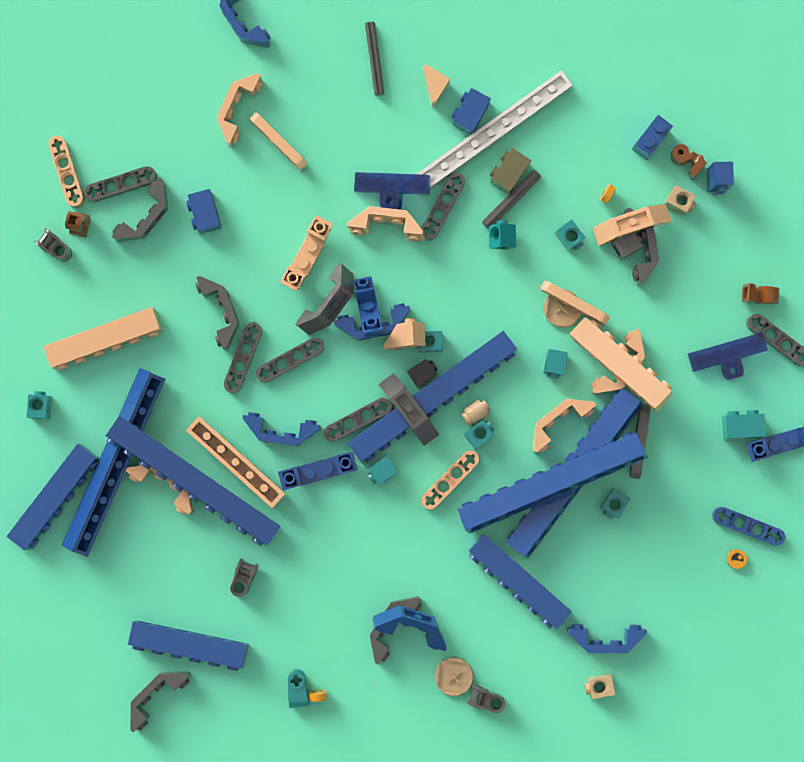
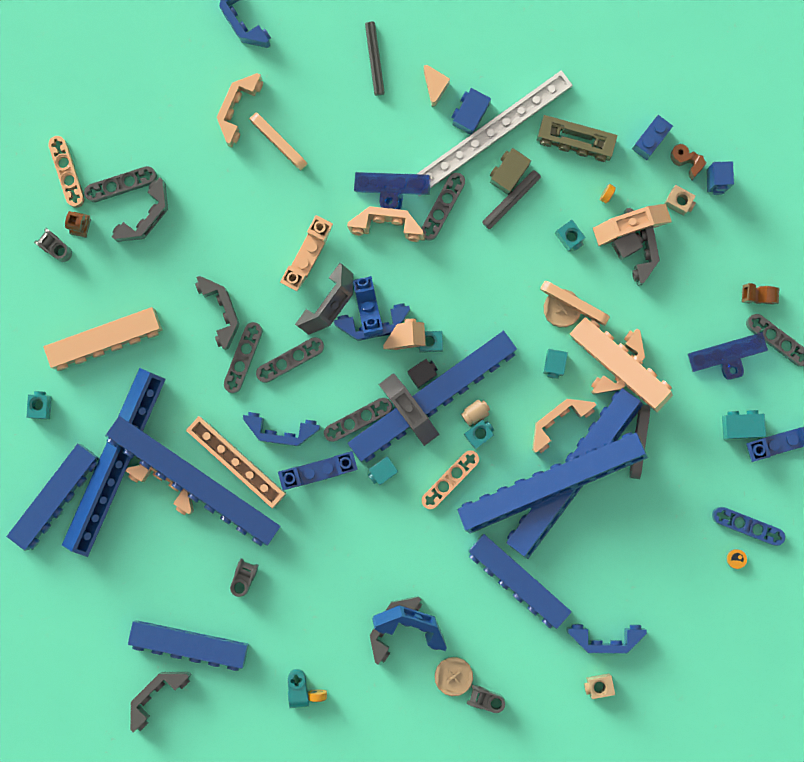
(204, 211): blue brick -> none
(502, 236): teal brick -> none
(553, 126): none -> olive brick
(620, 497): teal brick -> none

